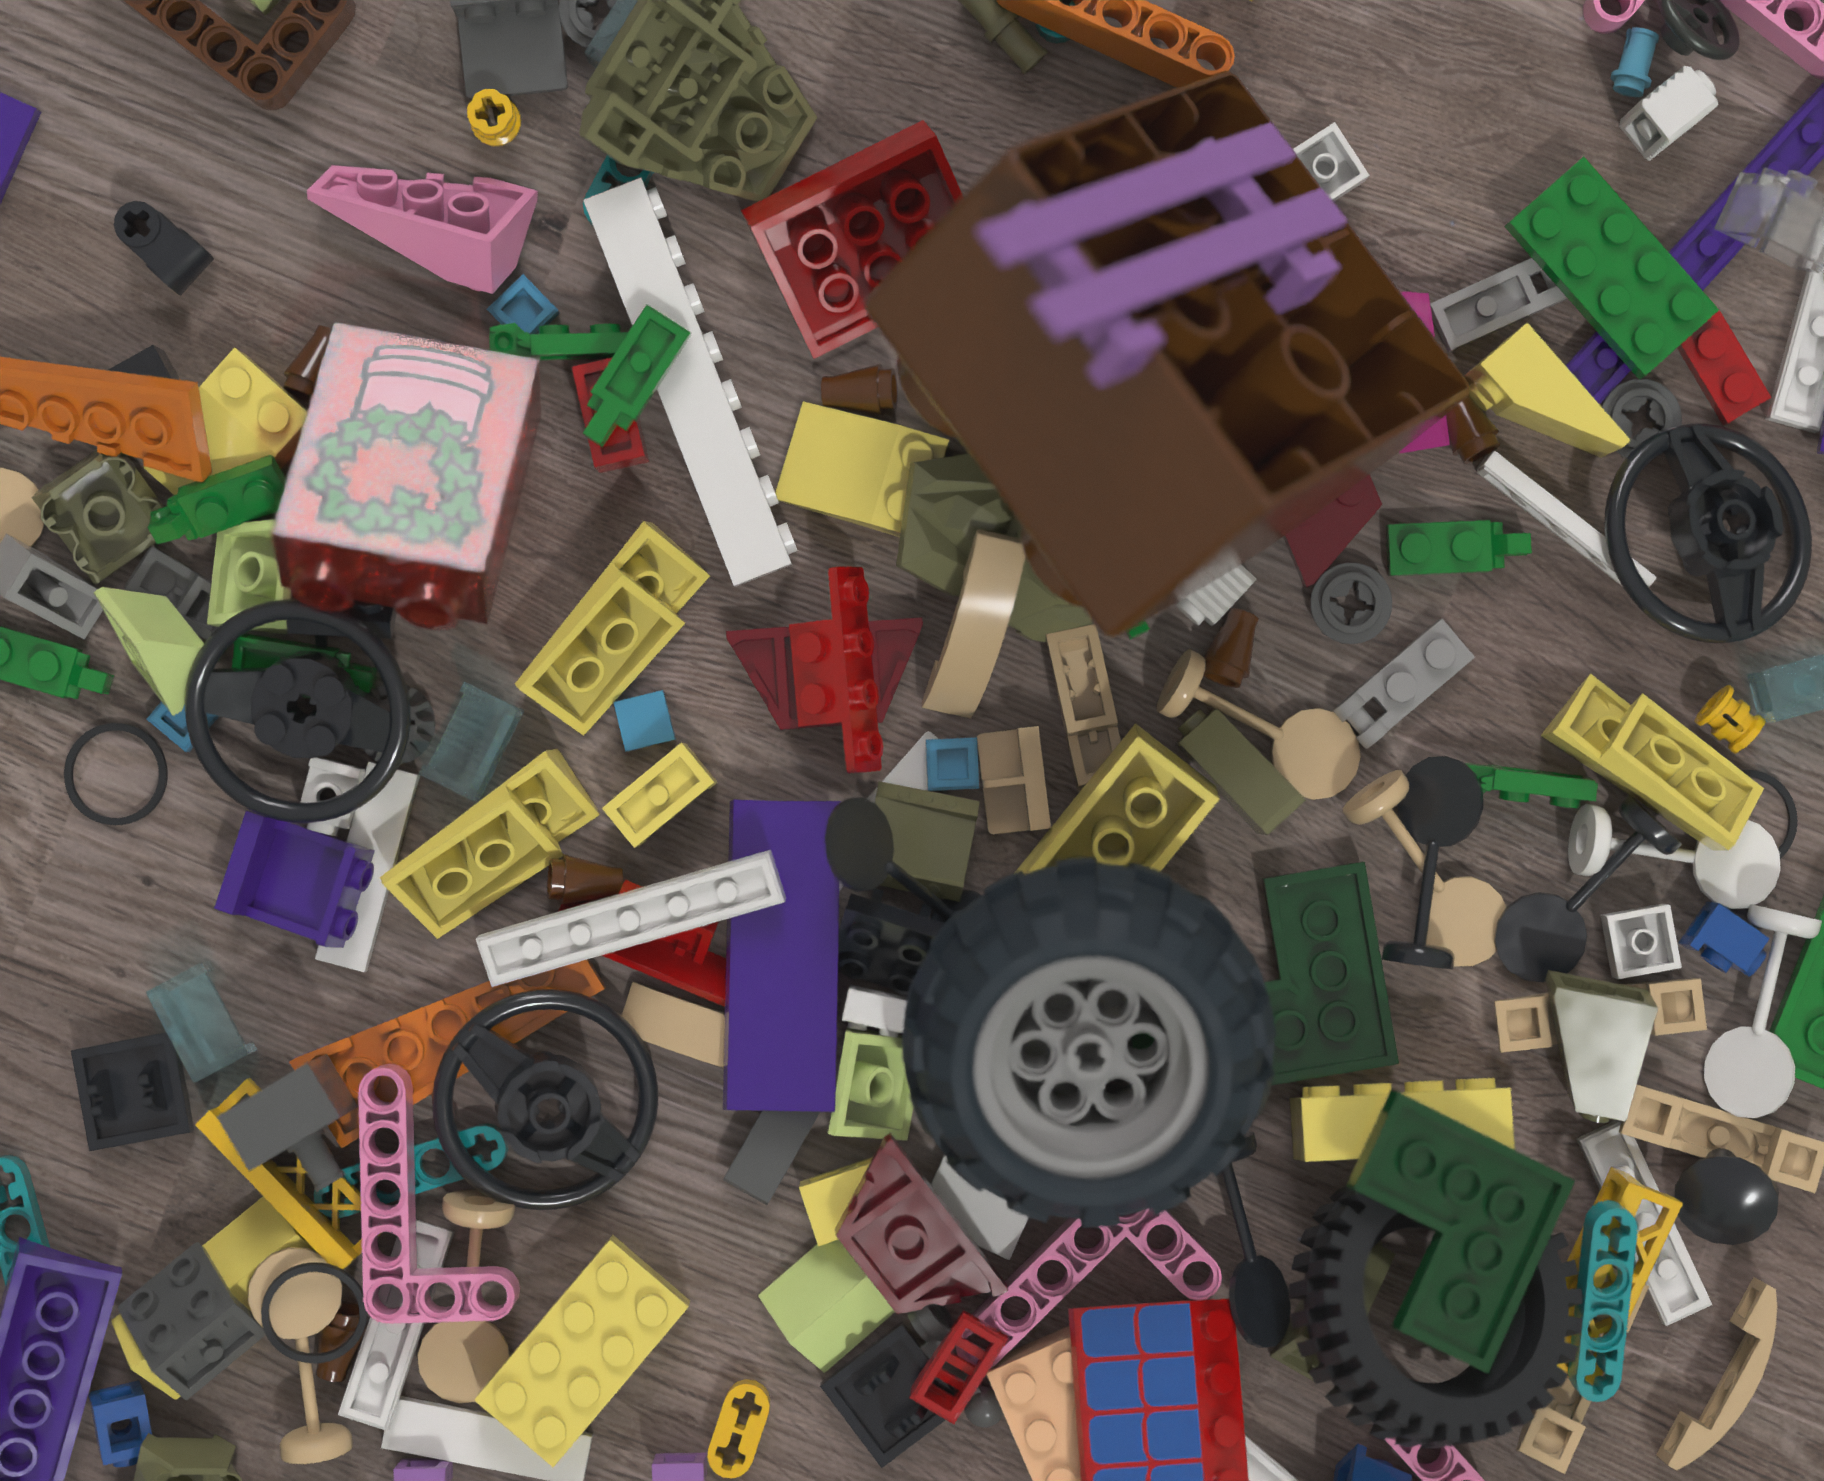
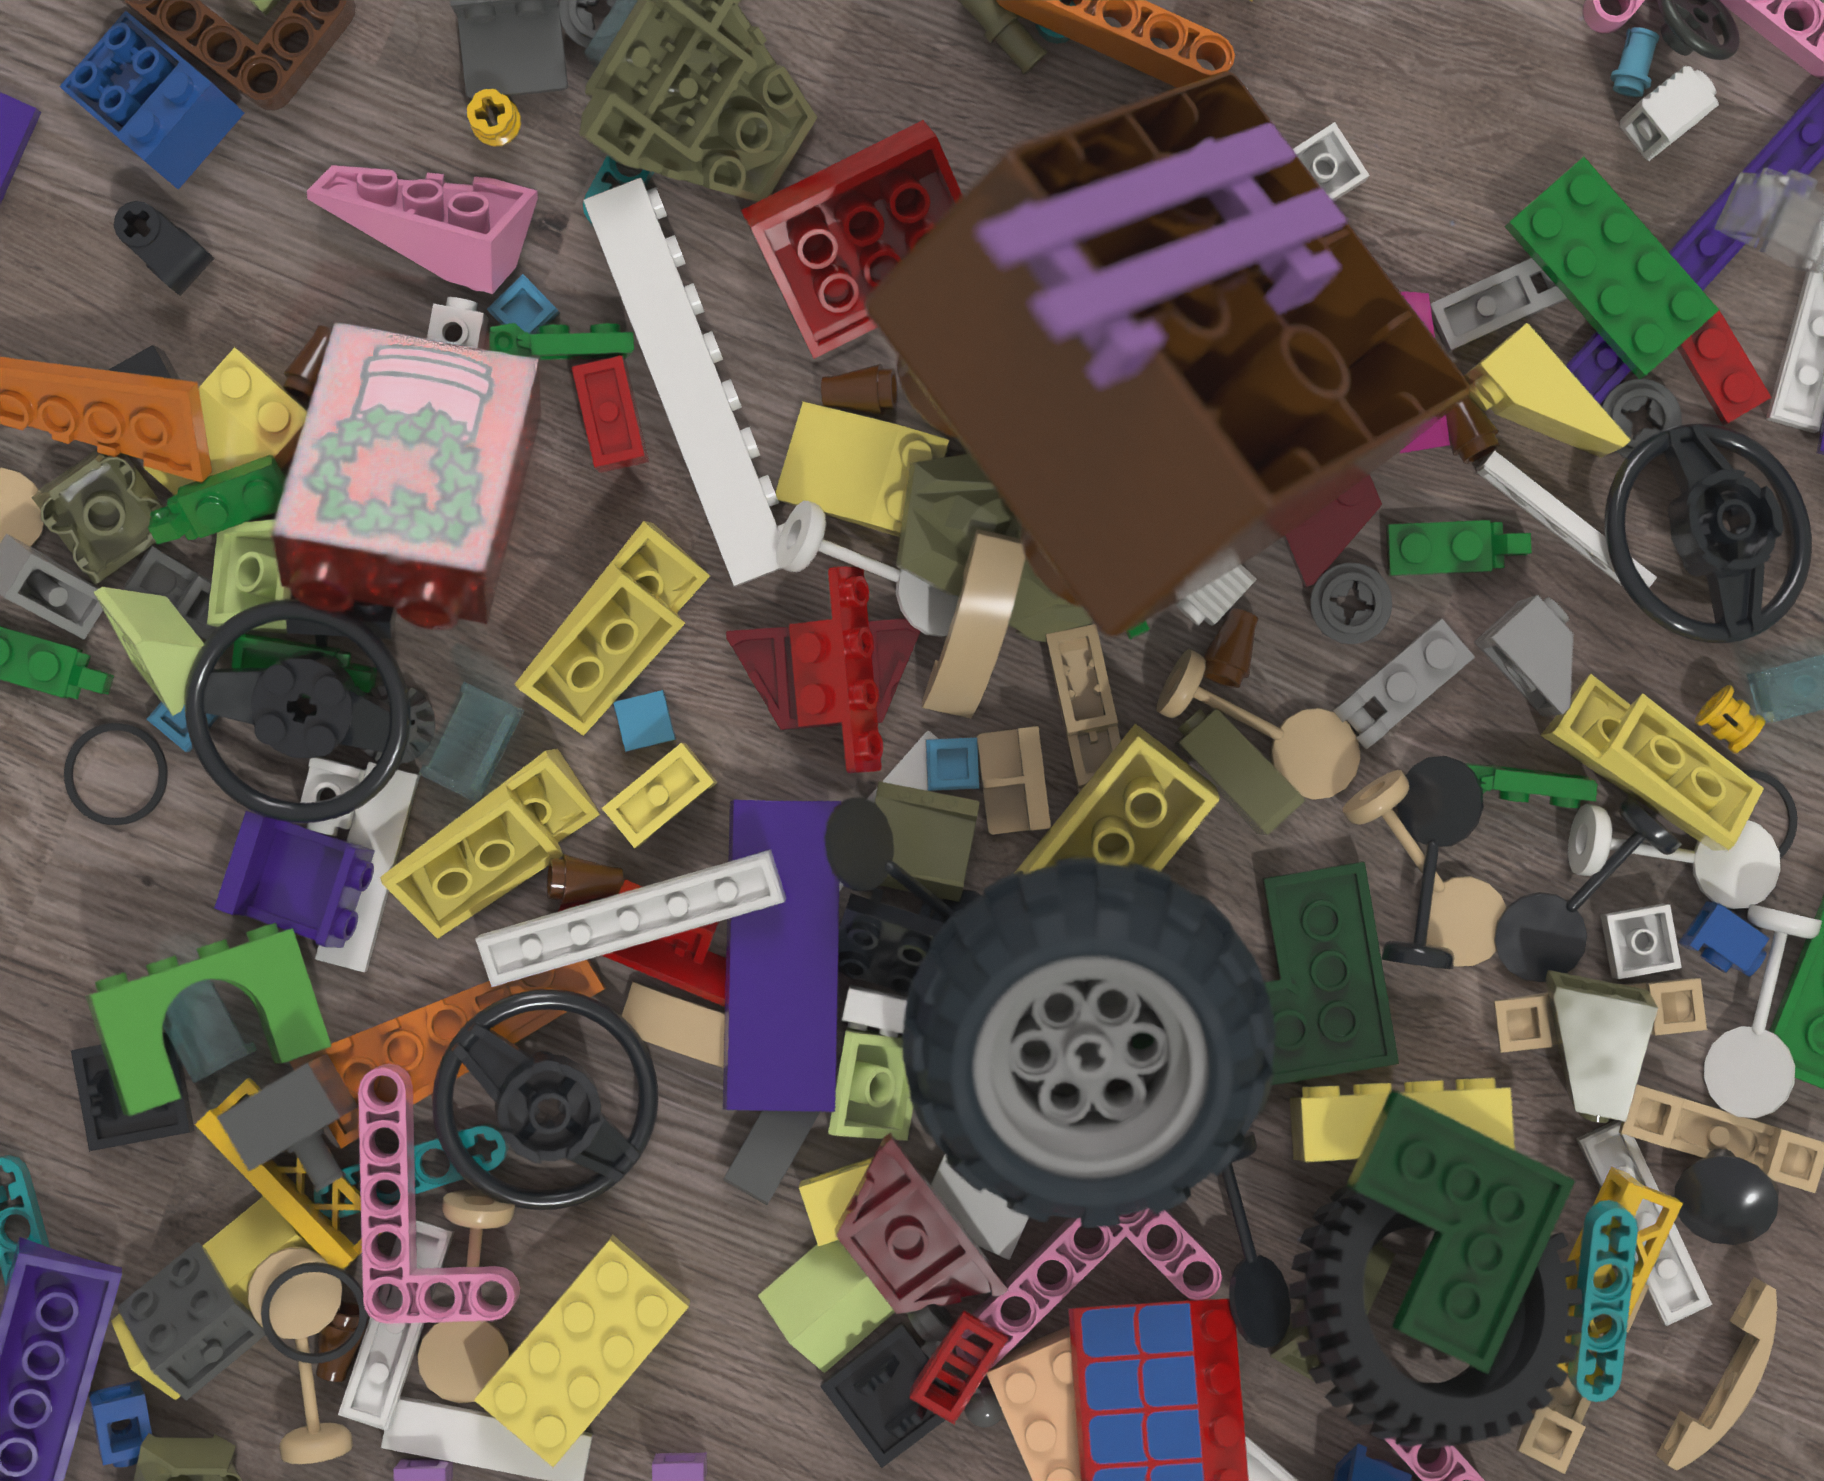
(133, 1012): none -> bright green arch
(152, 99): none -> blue slope
(461, 313): none -> white brick
(634, 373): green hinge -> none
(750, 1432): yellow beam -> none
(918, 601): none -> white piece
(1534, 652): none -> light grey slope

